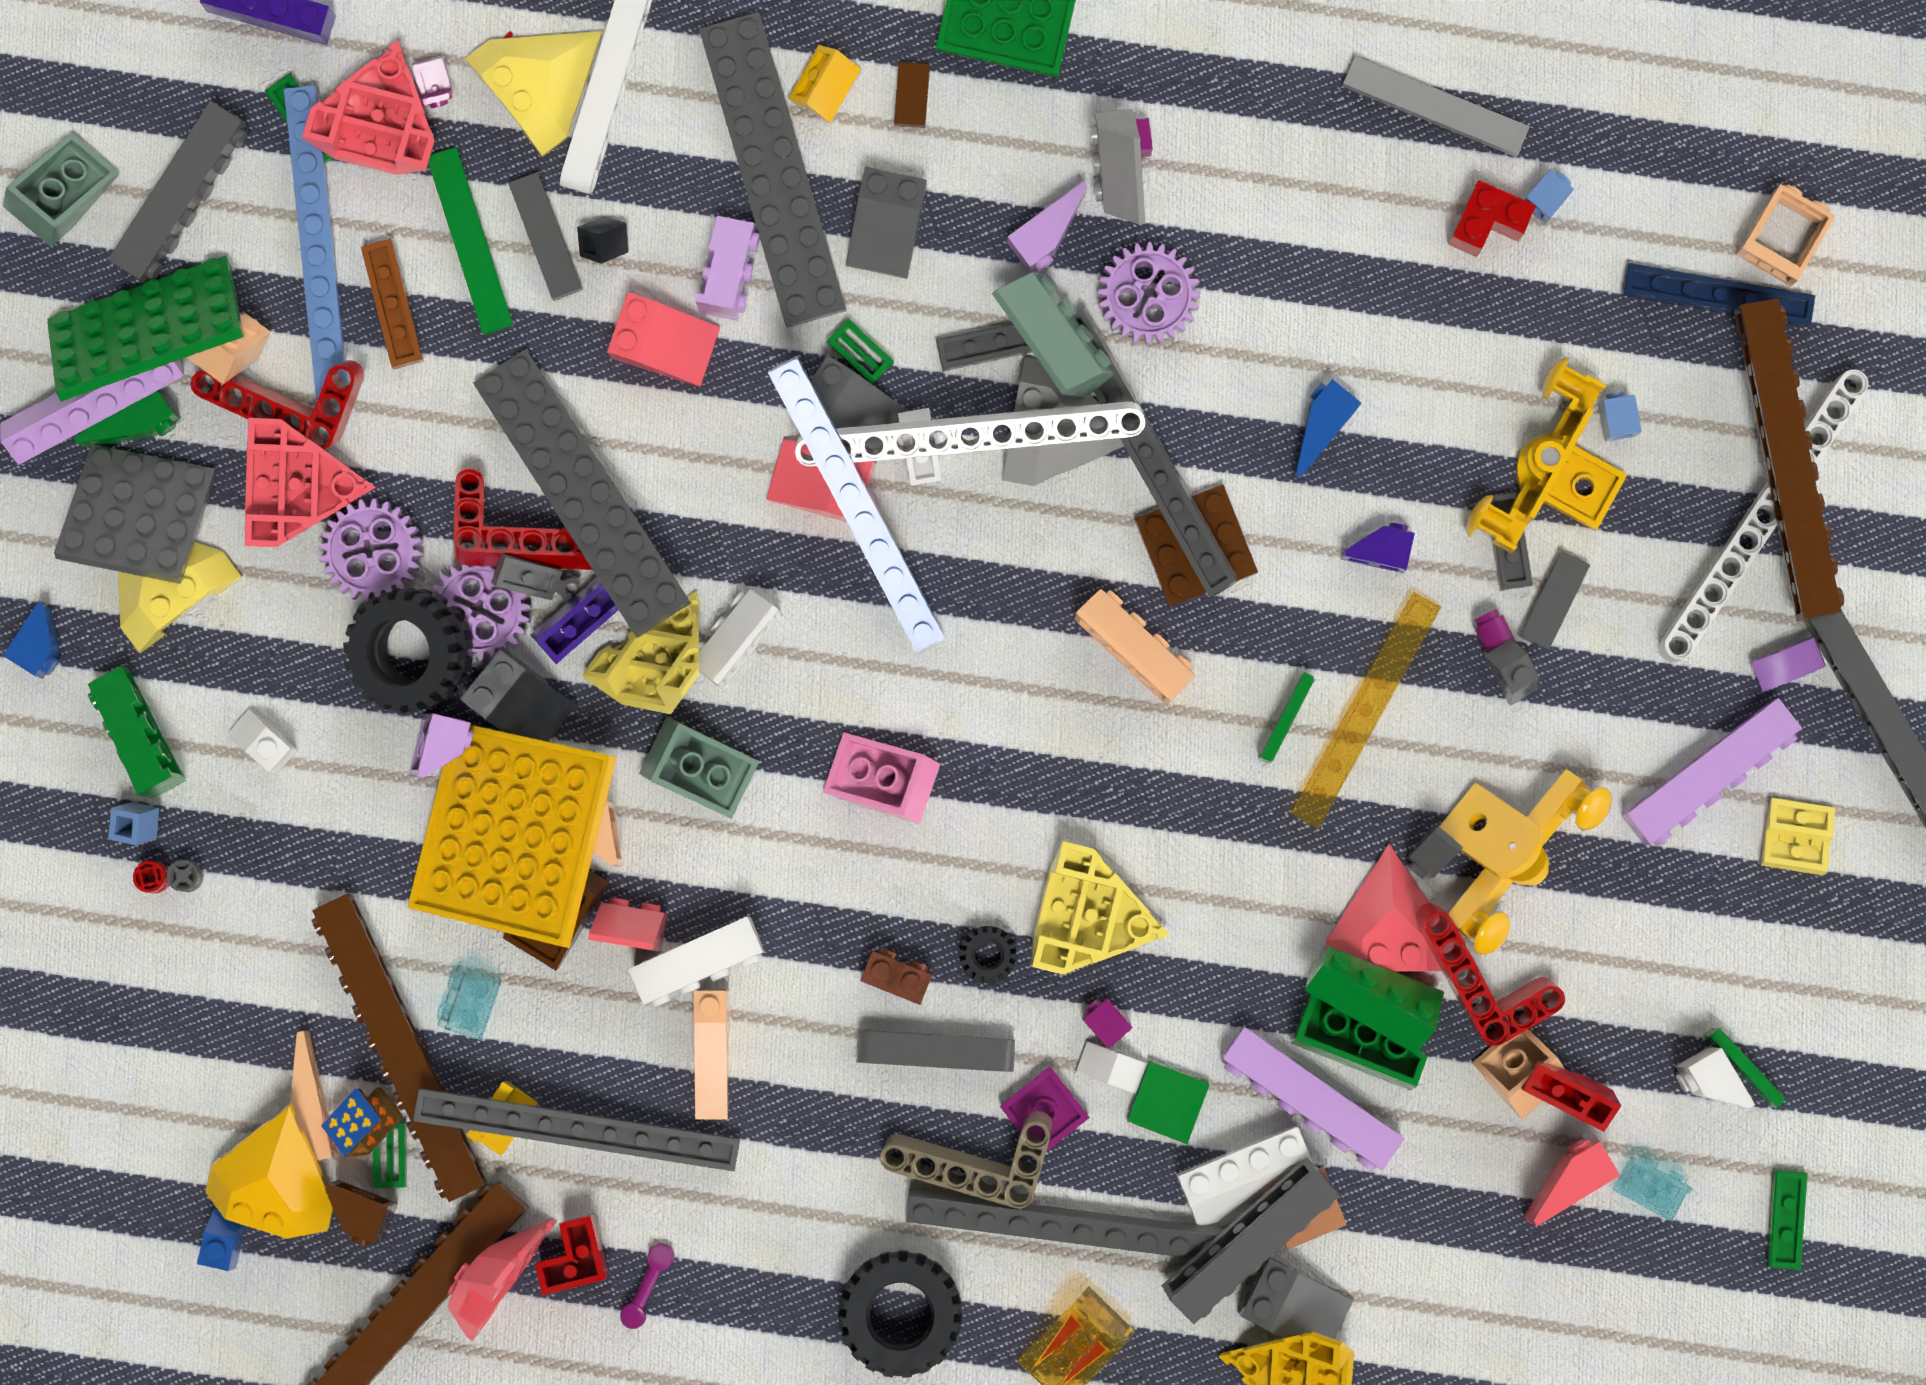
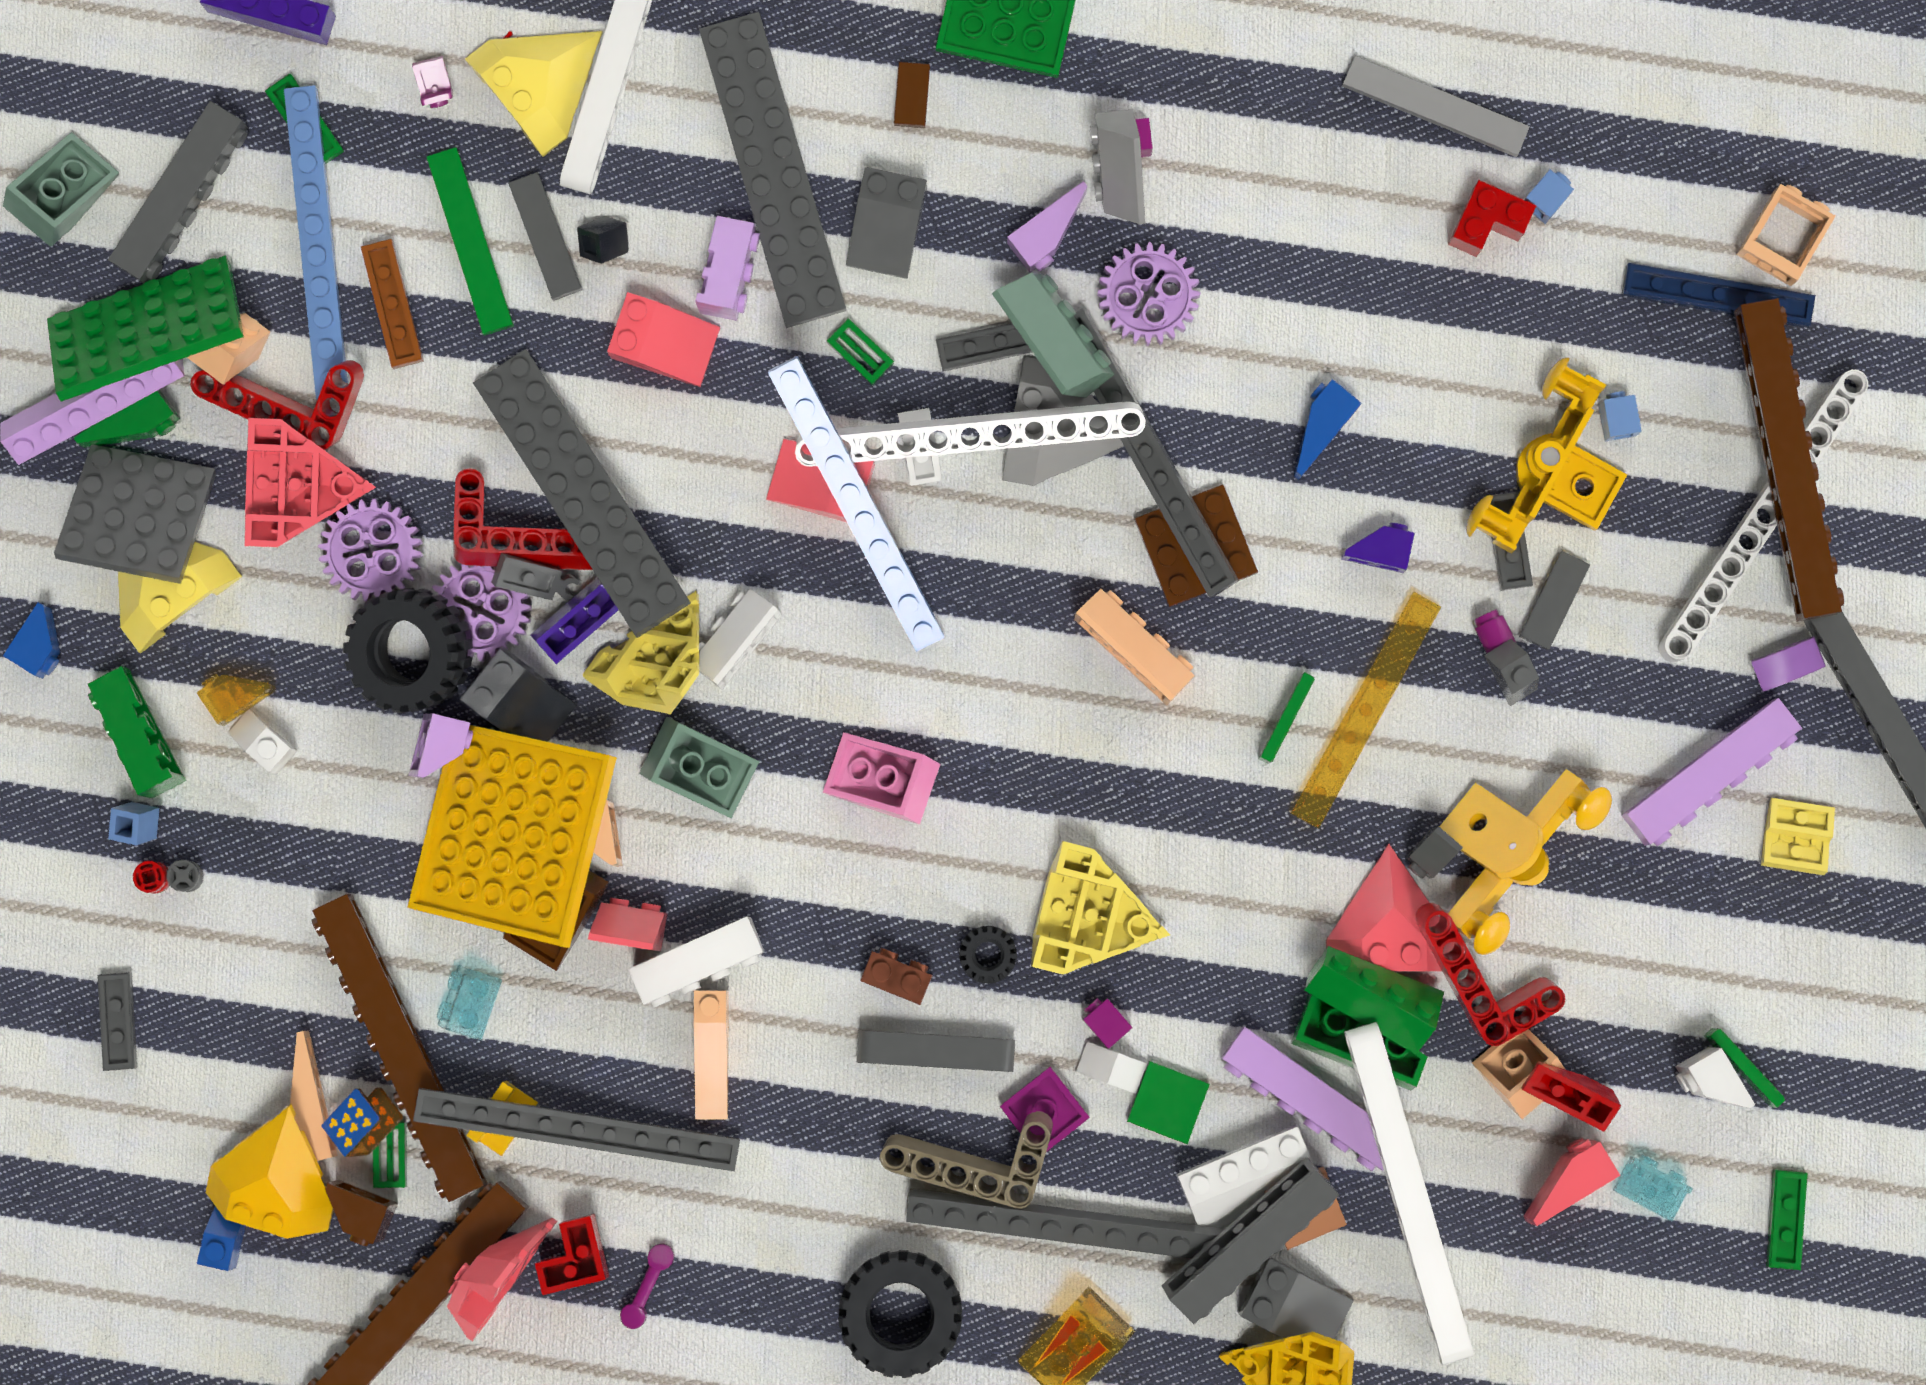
(117, 1021): none -> dark grey tile
(232, 696): none -> clear yellow slope
(374, 119): coral wedge -> none
(825, 82): yellow panel -> none
(853, 400): dark grey slope -> none
(1409, 1193): none -> white beam

